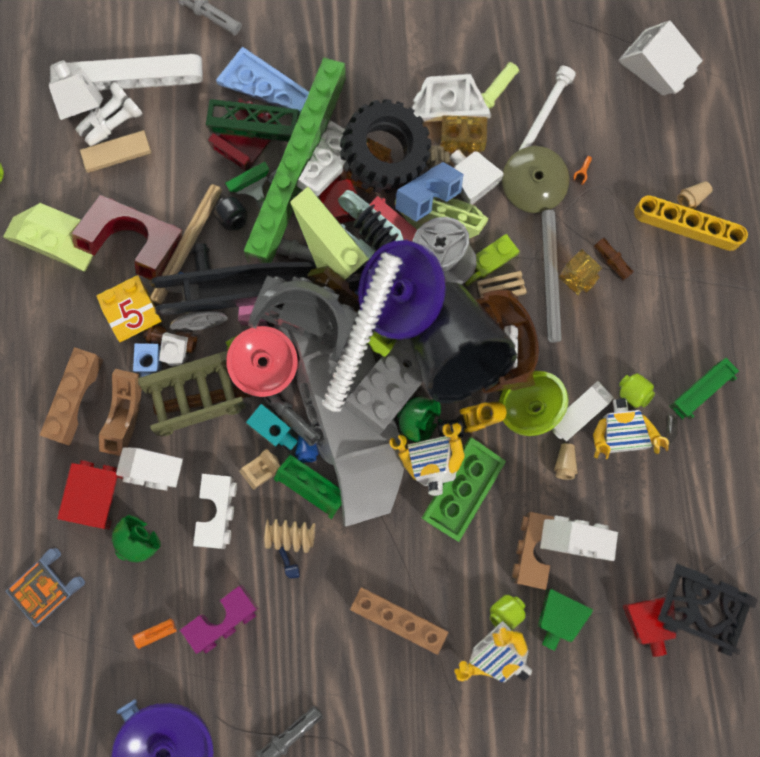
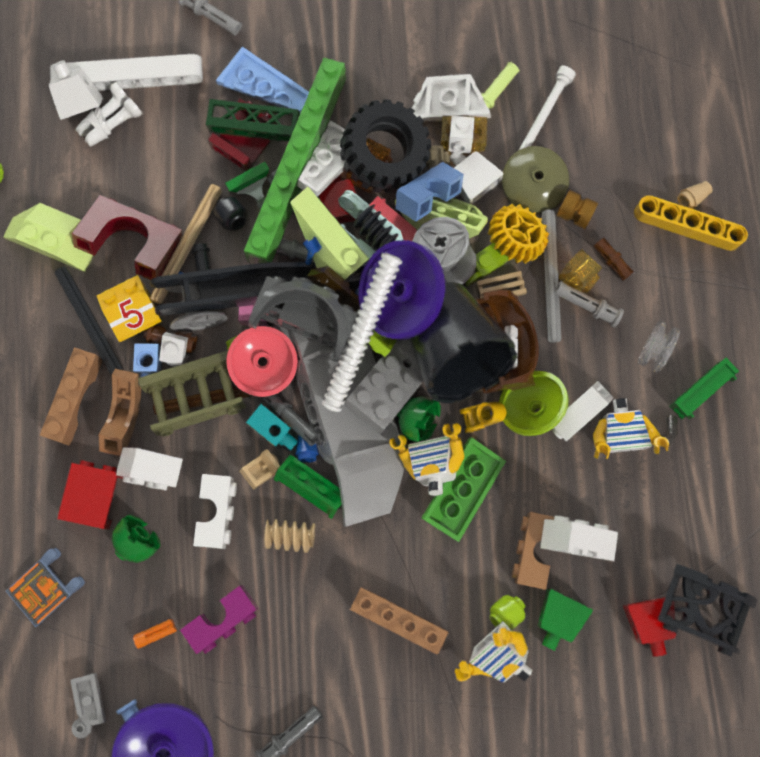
(87, 704): none -> light grey hinge
(88, 319): none -> black axle
(115, 151): tan tile -> none
(291, 571): dark blue hand -> none
(312, 247): none -> blue hand
(441, 423): black bush -> none
(461, 134): none -> white bracket
(523, 237): none -> yellow gear
(566, 462): tan cone -> none
(577, 209): none -> pearl gold wheel
(583, 170): orange hand -> none
(599, 309): none -> light grey pin
(636, 390): lime head -> none
(659, 346): none -> clear wheel
(662, 58): white slope -> none

